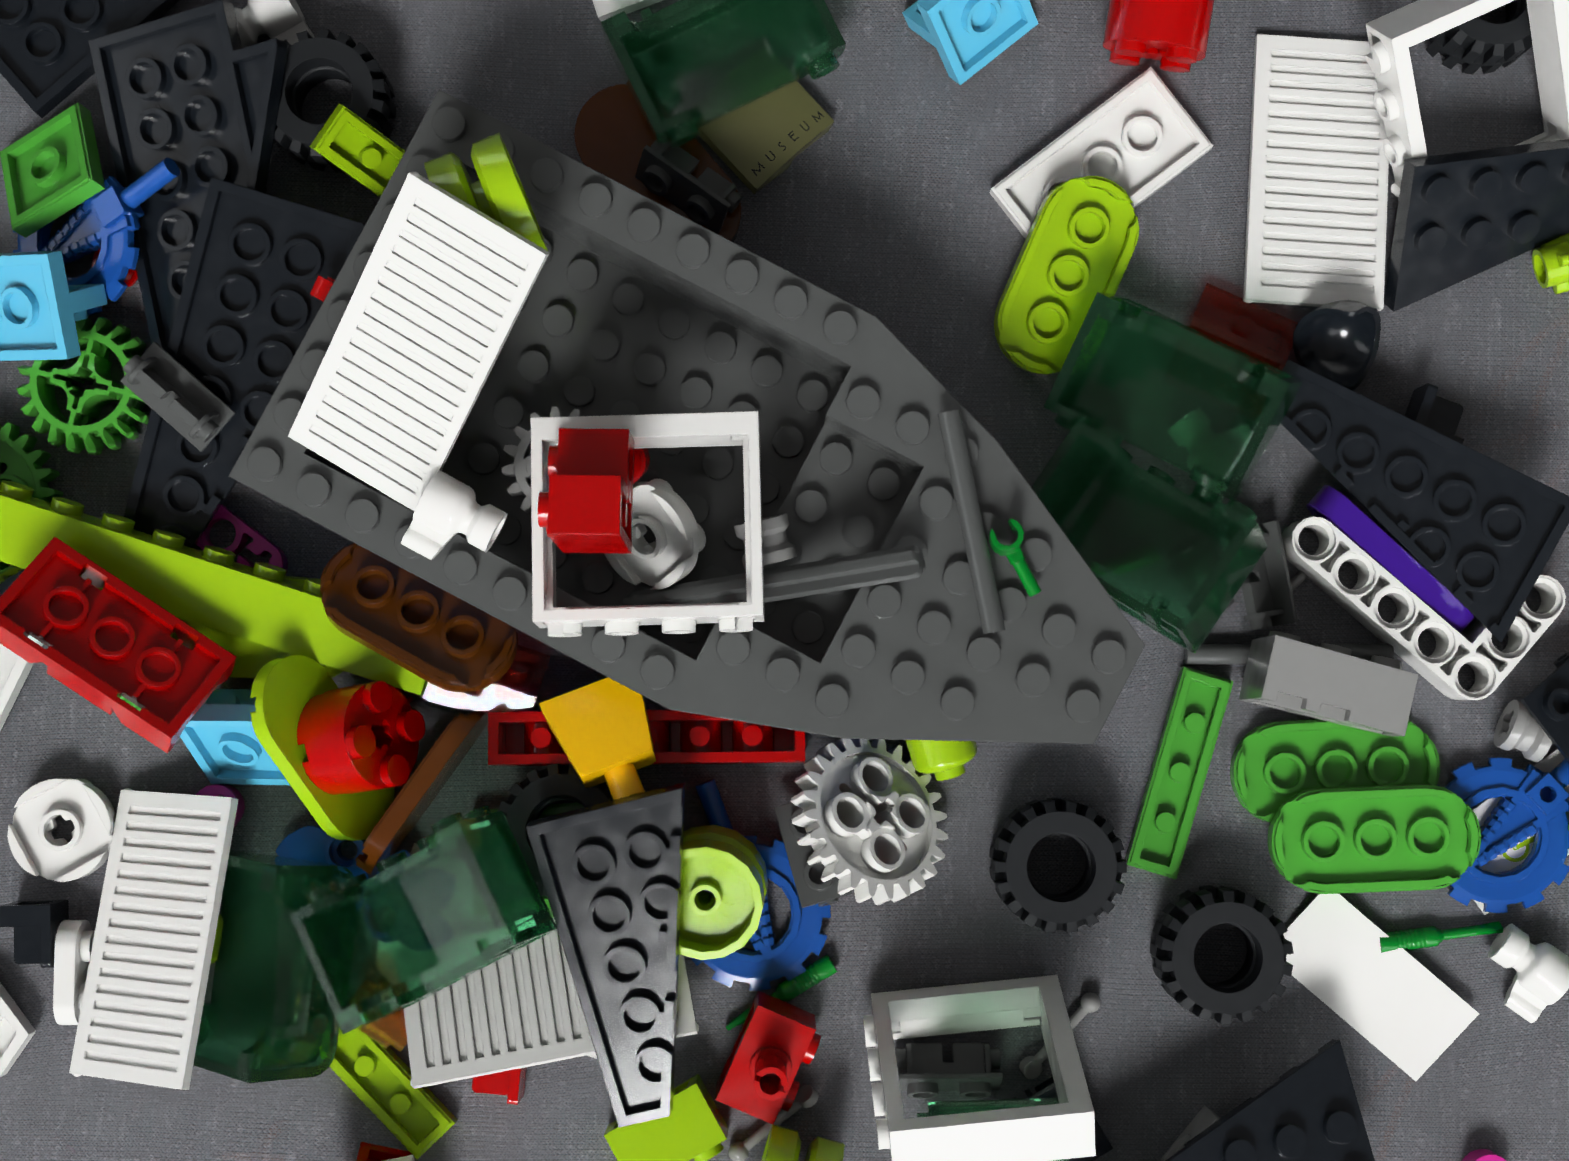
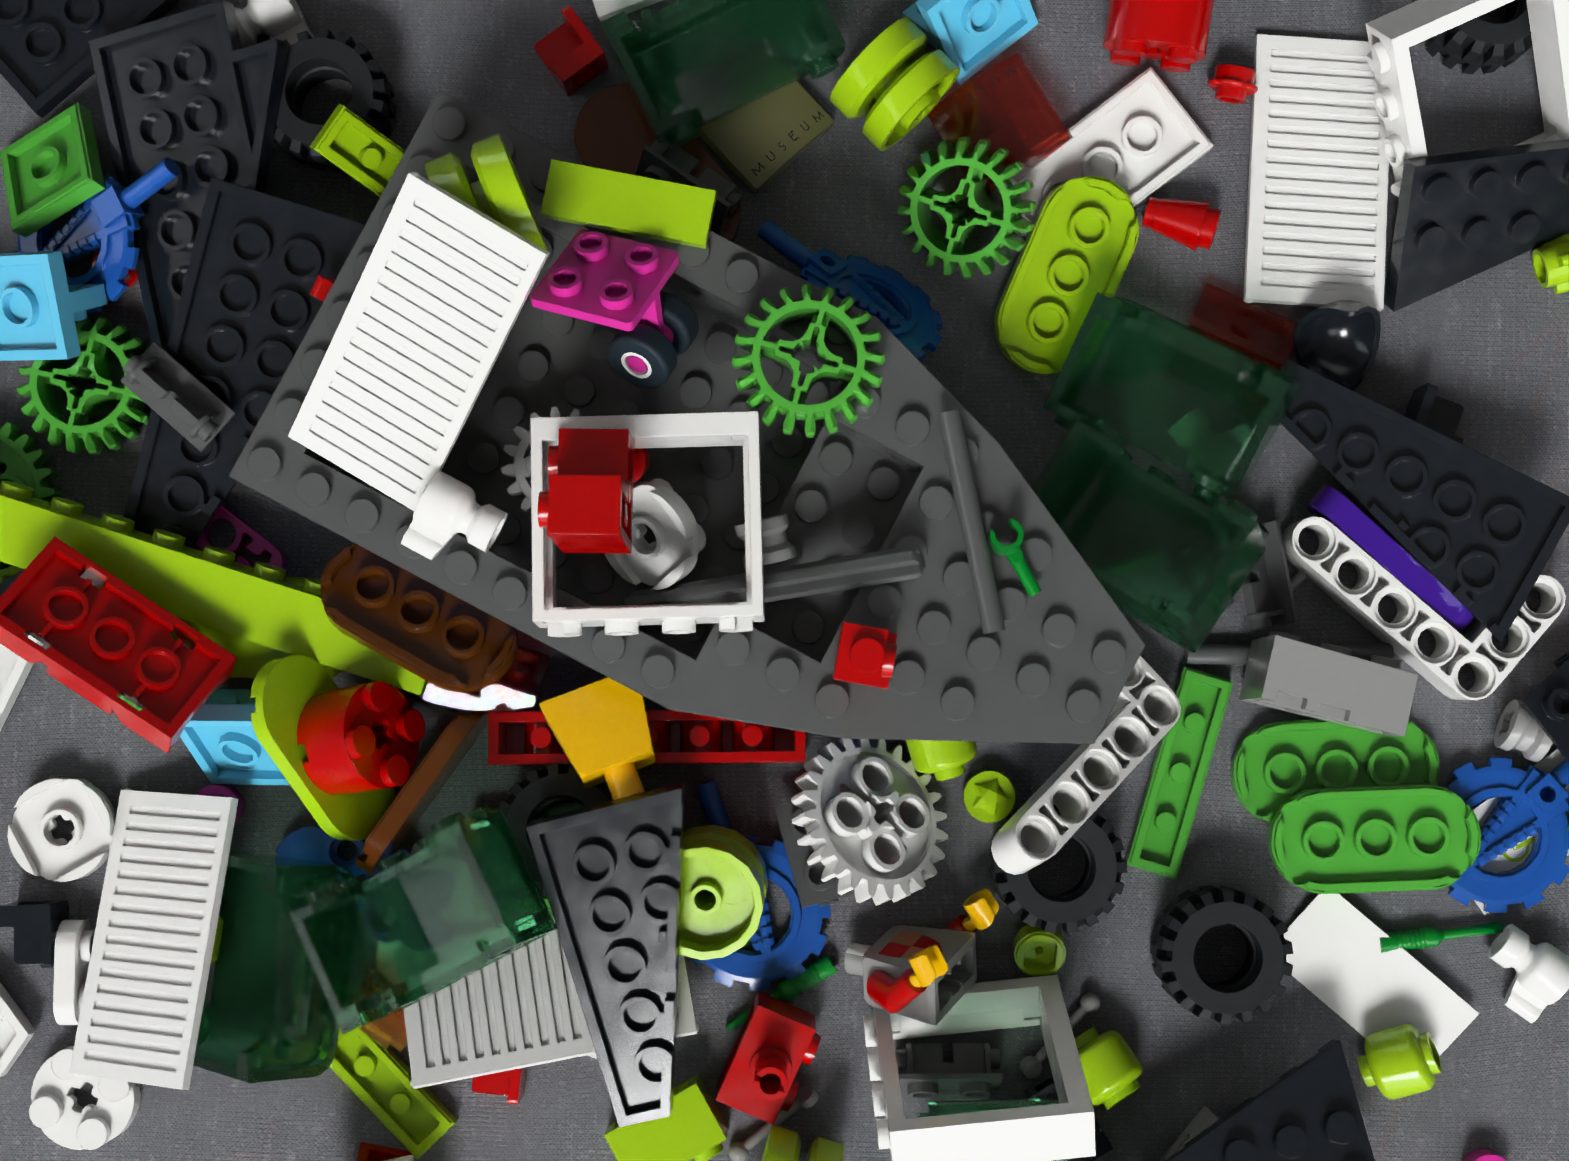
(69, 1124): none -> white plate
(571, 53): none -> red panel
(620, 287): none -> dark pink plate
(628, 204): none -> lime tile
(783, 353): none -> bright green gear
(865, 655): none -> red brick
(869, 286): none -> blue bar
(894, 83): none -> lime wheel
(923, 968): none -> torso
(973, 186): none -> bright green gear
(988, 796): none -> lime tile
(1007, 110): none -> clear red slope
(1039, 951): none -> lime tile
(1108, 1066): none -> lime head
(1137, 723): none -> white beam
(1183, 221): none -> red cone
(1233, 83): none -> red plate
(1400, 1061): none -> lime head

